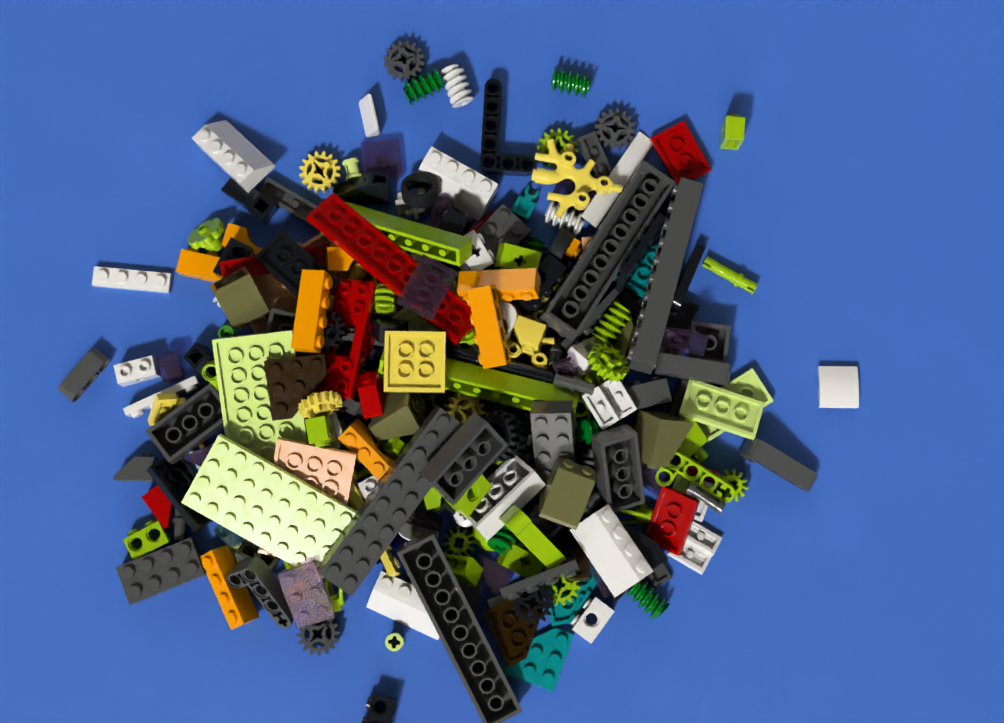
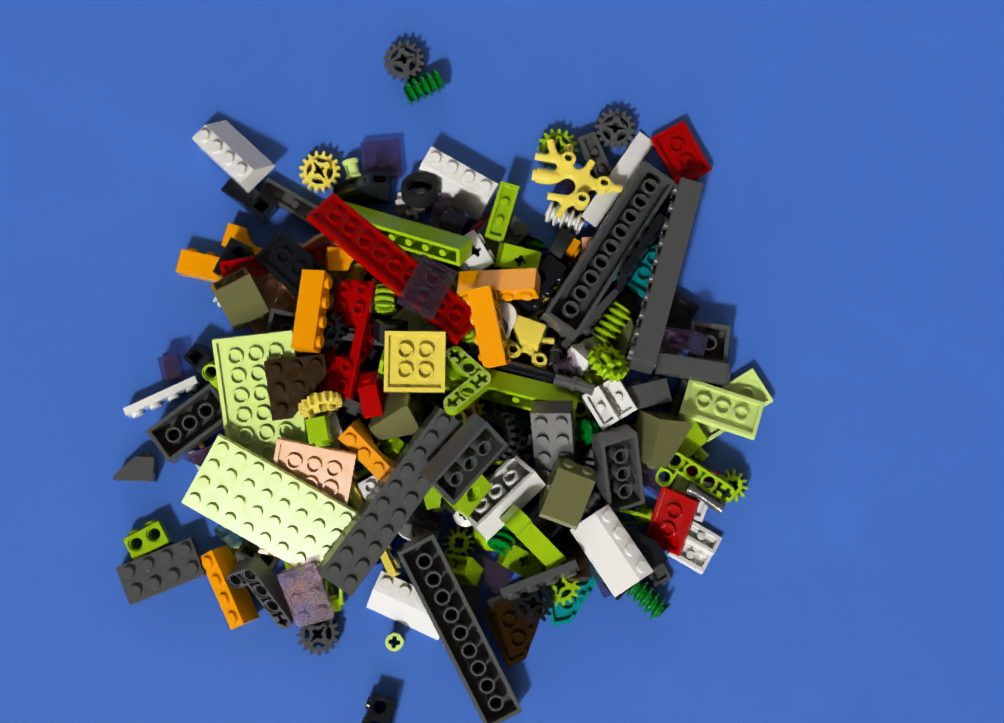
(84, 374): dark grey beam -> none
(132, 279): white plate -> none
(137, 371): white brick -> none
(160, 506): red slope -> none
(163, 405): light yellow hinge -> none
(175, 482): black plate -> none
(179, 527): dark grey pin -> none
(207, 235): lime plant -> none
(226, 328): bright green plate -> none
(369, 116): white slope -> none
(455, 85): white piece -> none
(472, 380): none -> lime beam
(493, 136): black beam -> none
(502, 211): none -> lime plate
(524, 206): teal plate -> none
(543, 660): teal plate -> none
(570, 82): green piece -> none
(603, 614): white brick -> none
(687, 275): black beam -> none
(730, 275): lime pin -> none
(732, 132): lime brick -> none
(778, 463): dark grey beam -> none
(838, 387): white slope -> none

